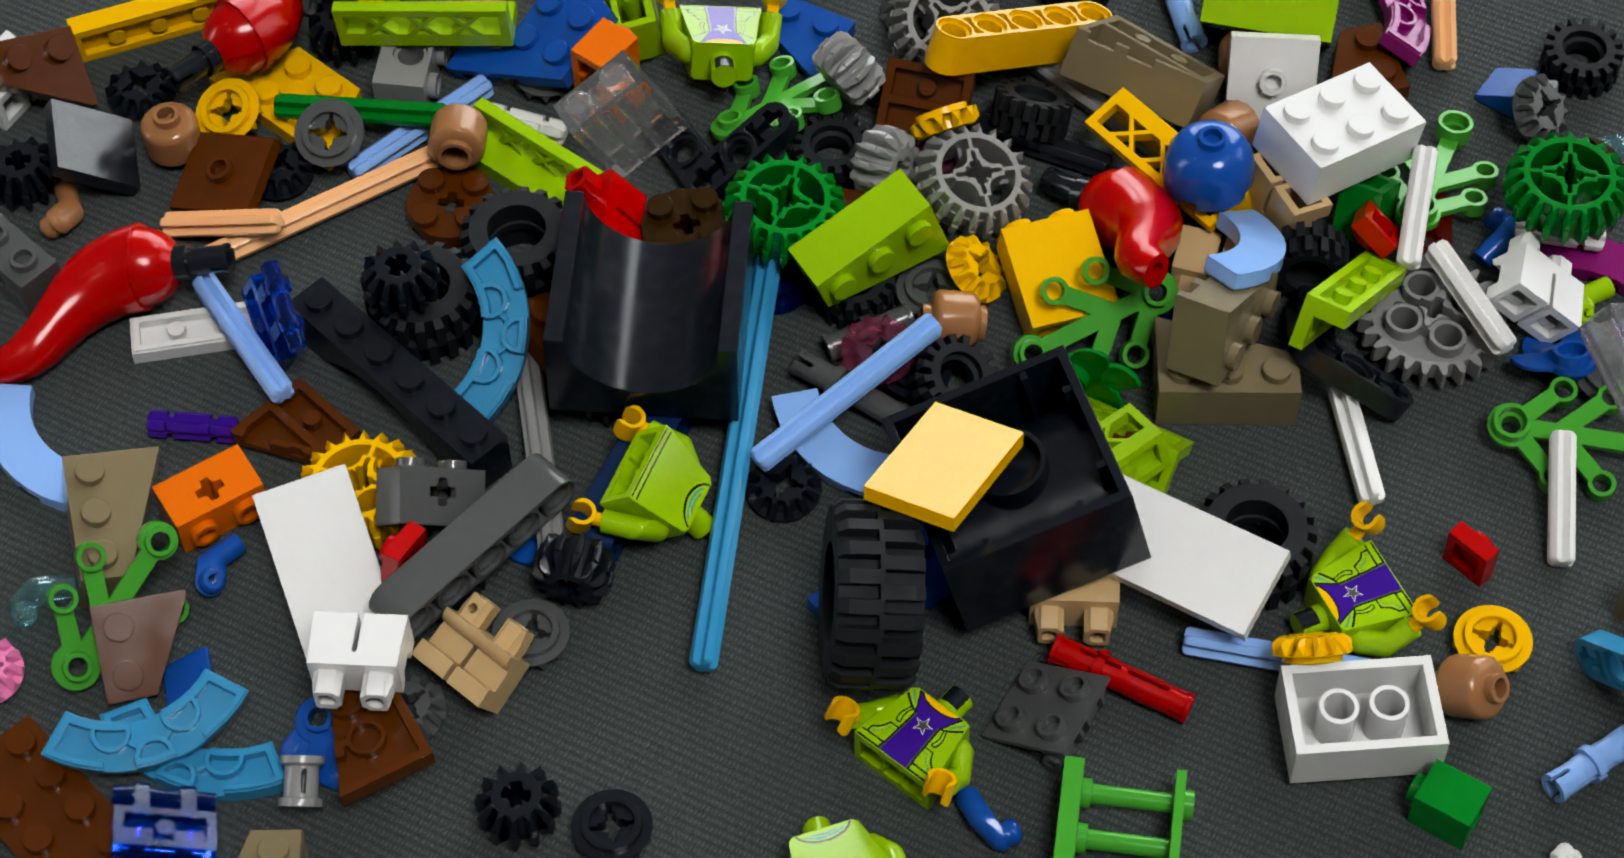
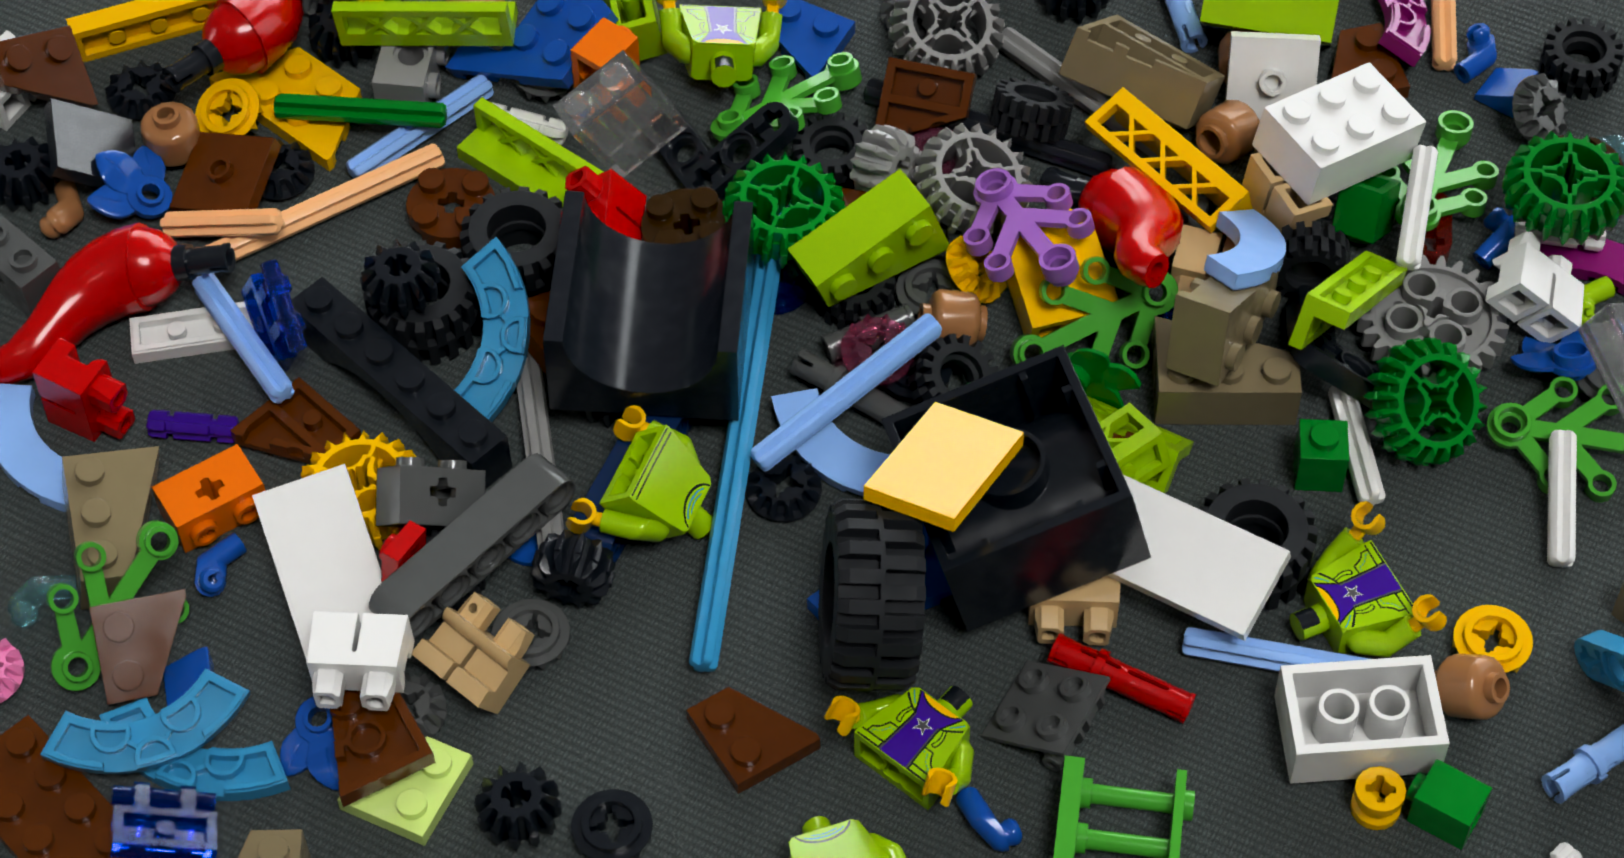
(82, 395): none -> red hips
(126, 181): none -> blue plate
(294, 792): light grey bush -> none
(318, 119): dark grey gear -> none
(419, 800): none -> yellowish green wing
(457, 136): medium nougat head -> none
(749, 737): none -> reddish brown wing
(849, 68): light grey gear -> none
(942, 119): yellow gear -> none
(999, 191): none -> medium lavender plant
(1007, 37): yellow beam -> none
(1209, 166): blue cylinder -> none
(1312, 647): yellow gear -> none
(1321, 455): none -> green brick
(1368, 806): none -> yellow wheel
(1375, 230): red plate -> none
(1409, 402): none -> green gear
(1470, 297): white axle -> none
(1470, 553): red plate -> none
(1481, 53): none -> blue arm

